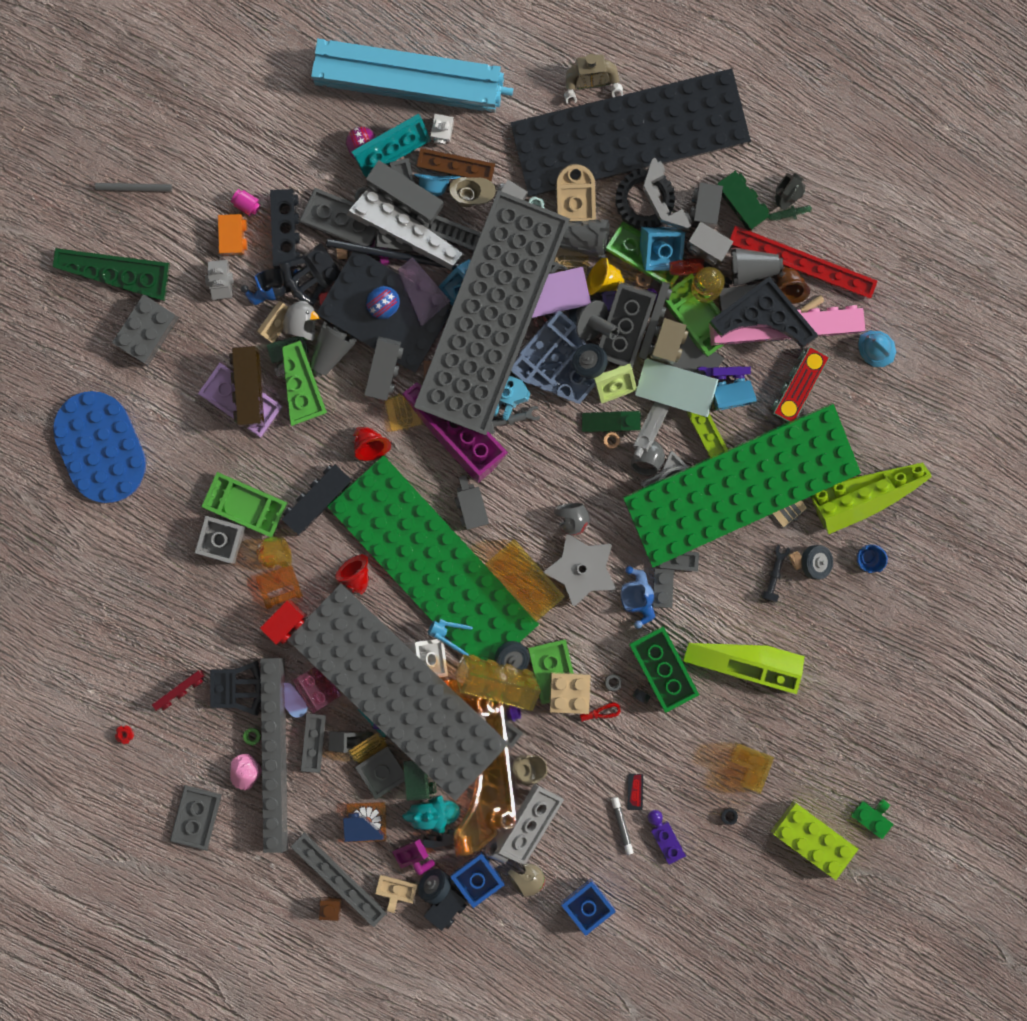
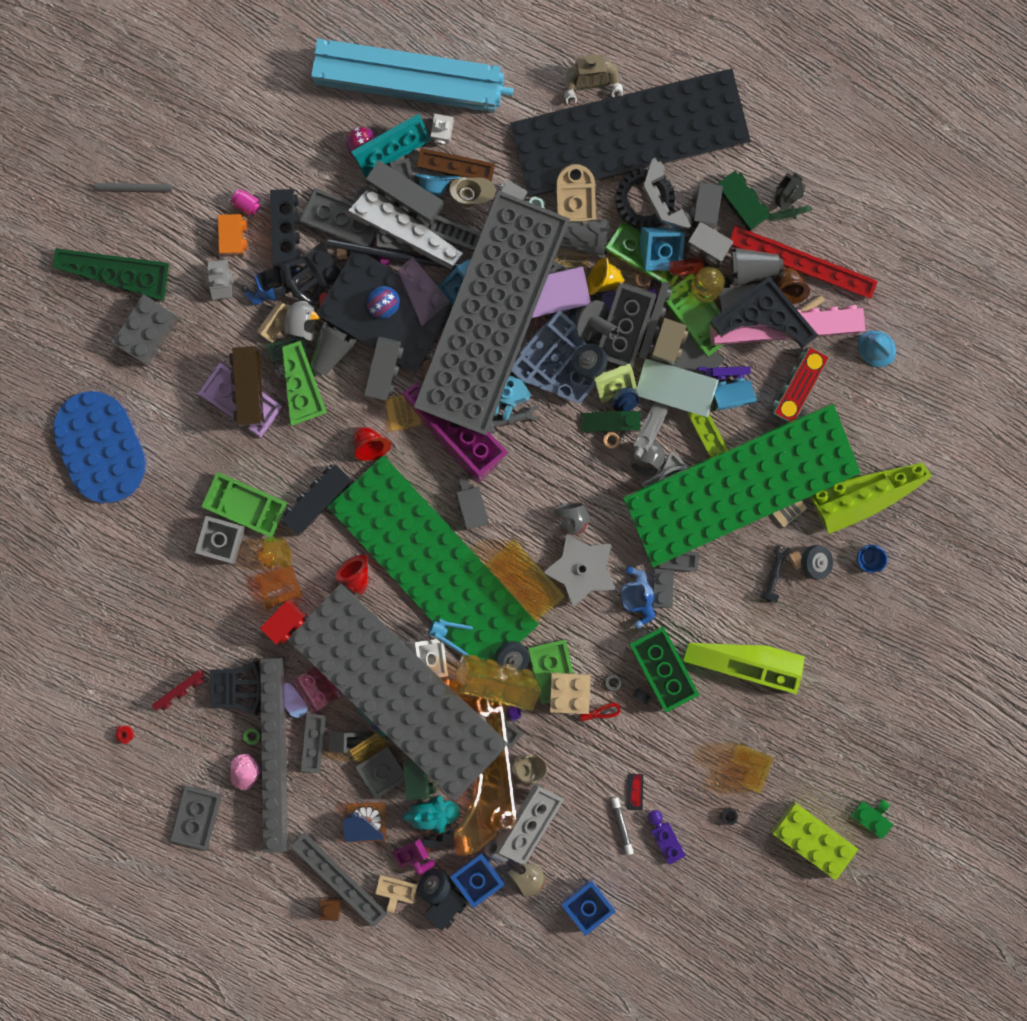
(625, 399): none -> dark blue plate

